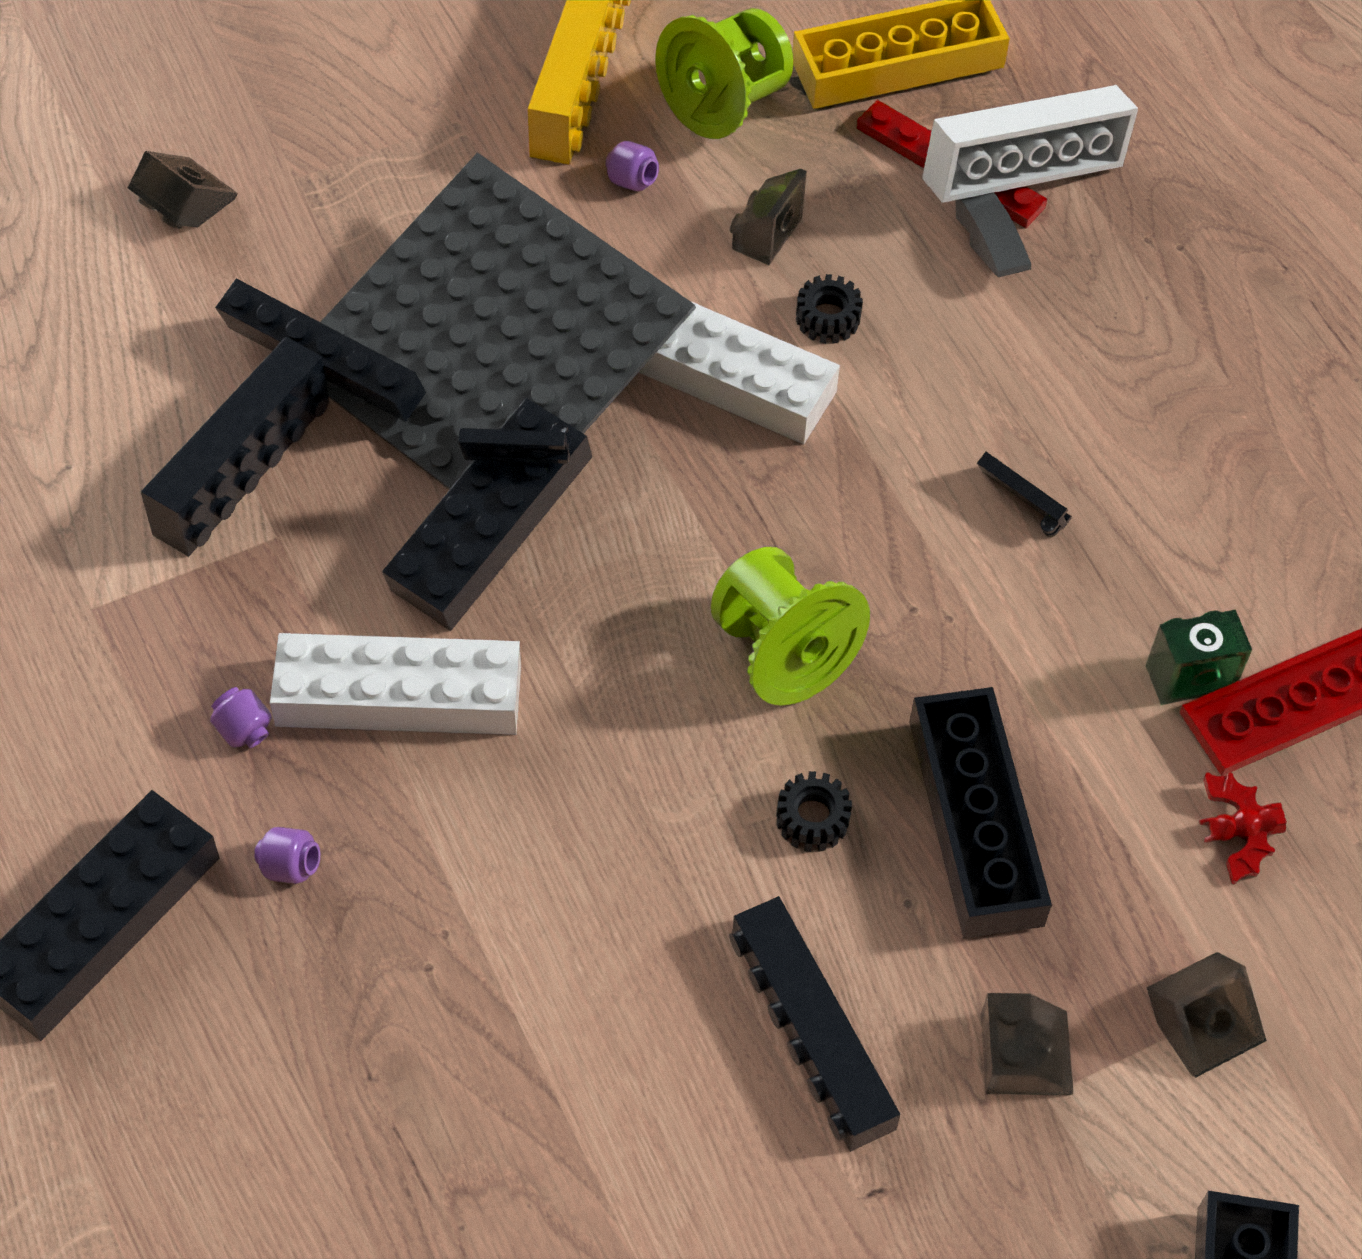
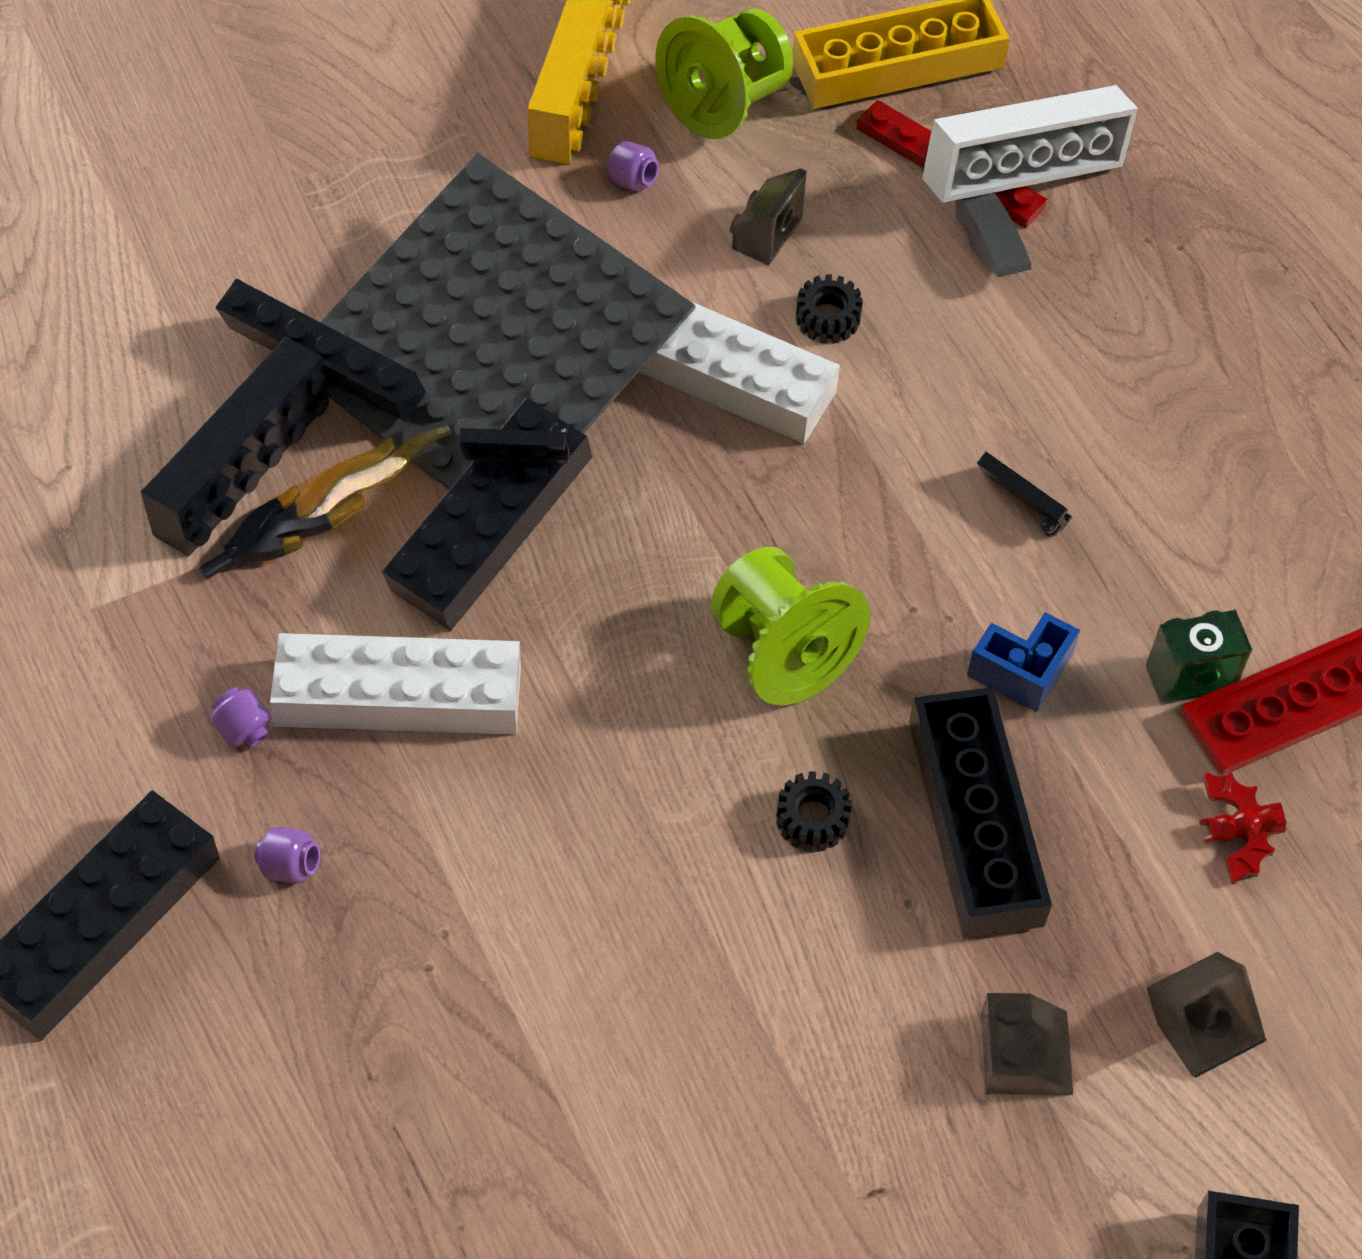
(179, 189): clear smoke slope -> none
(327, 502): none -> piece
(814, 1024): black brick -> none
(1024, 667): none -> blue brick

